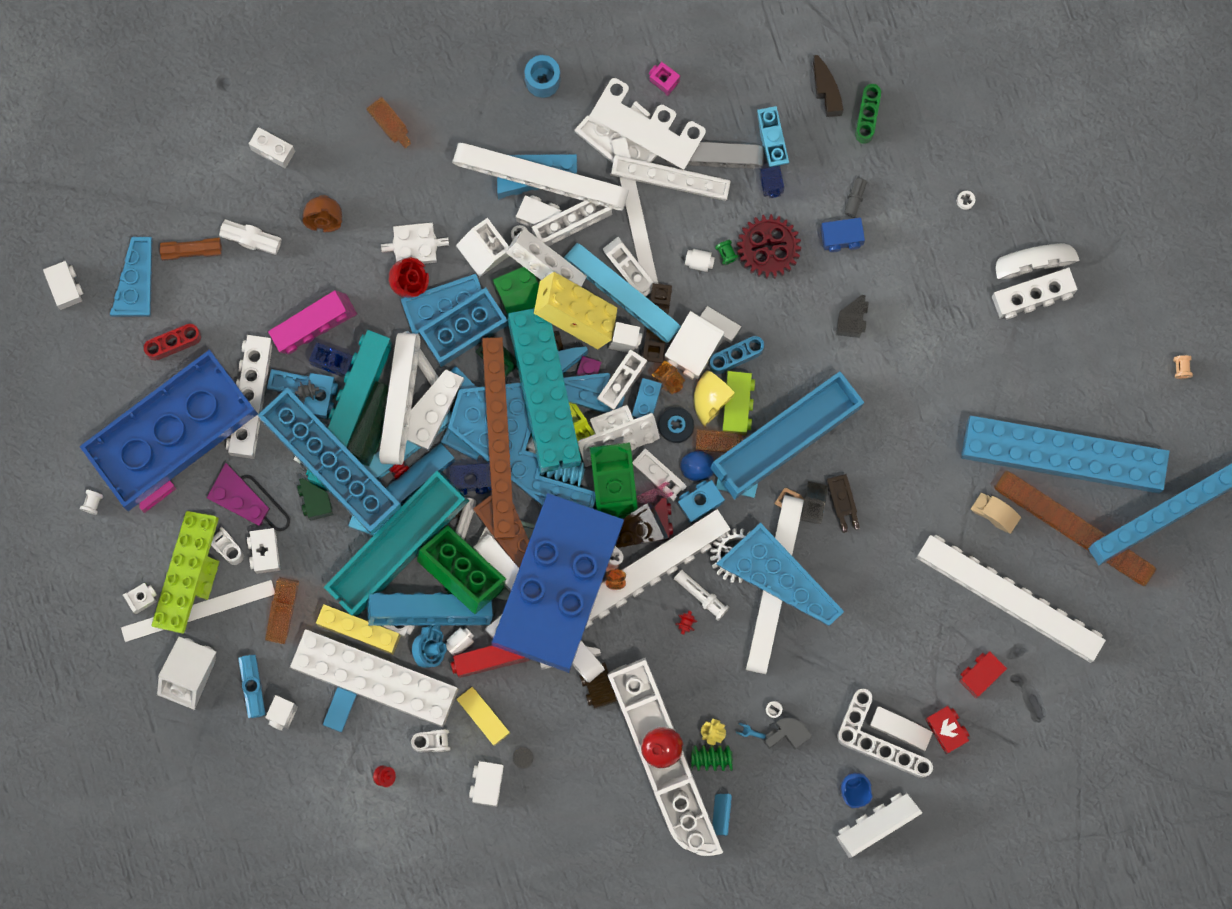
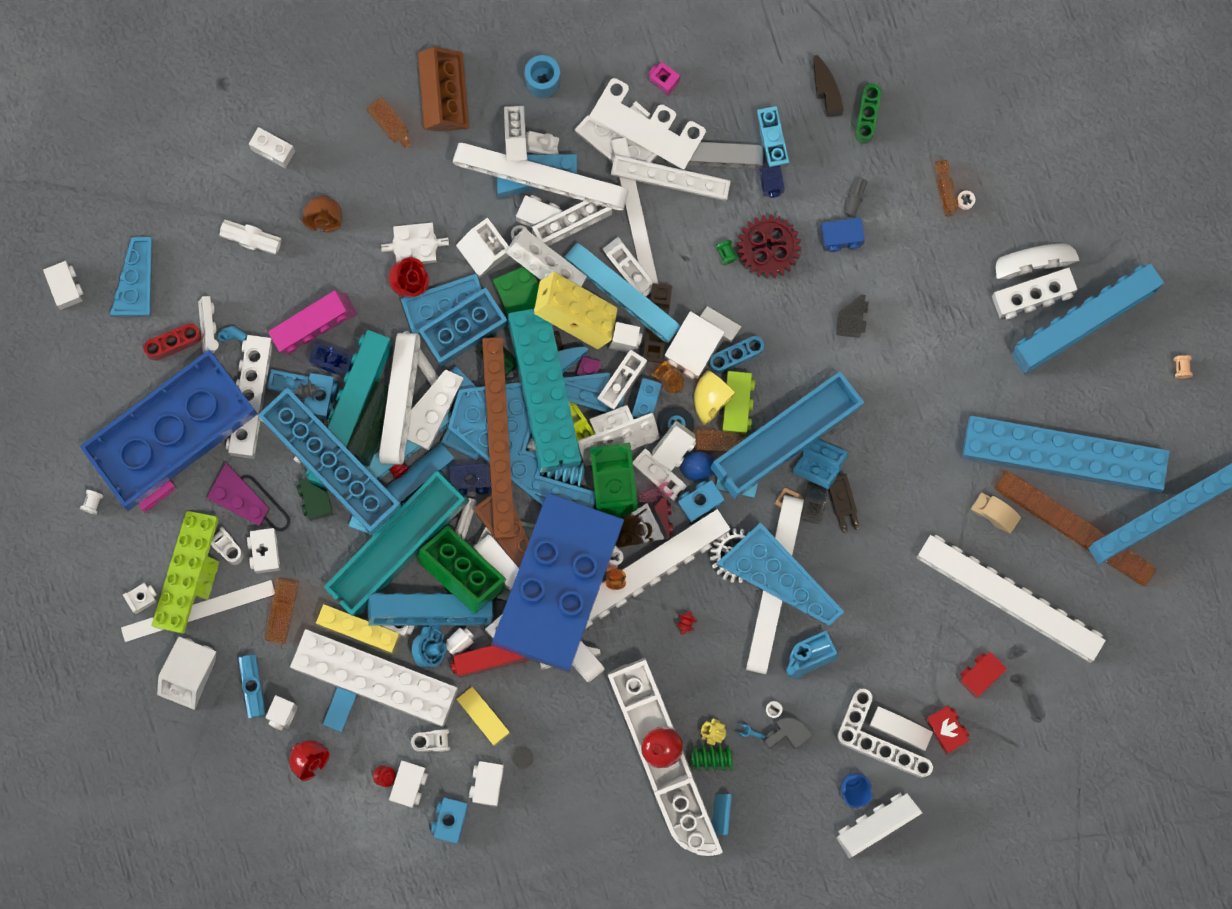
(176, 250): dark orange axle -> none
(207, 326): none -> white plate
(230, 333): none -> dark azure arm
(307, 757): none -> red cylinder
(408, 784): none -> white brick
(443, 90): none -> dark orange slope
(449, 833): none -> dark azure brick
(515, 133): none -> white brick
(541, 143): none -> white hips
(600, 690): dark brown brick -> none
(674, 445): none -> white brick
(699, 260): white brick -> none
(708, 601): white pin -> none
(818, 652): none -> dark azure piece
(821, 463): none -> dark azure slope
(945, 186): none -> clear orange hinge
(1088, 318): none -> dark azure piece

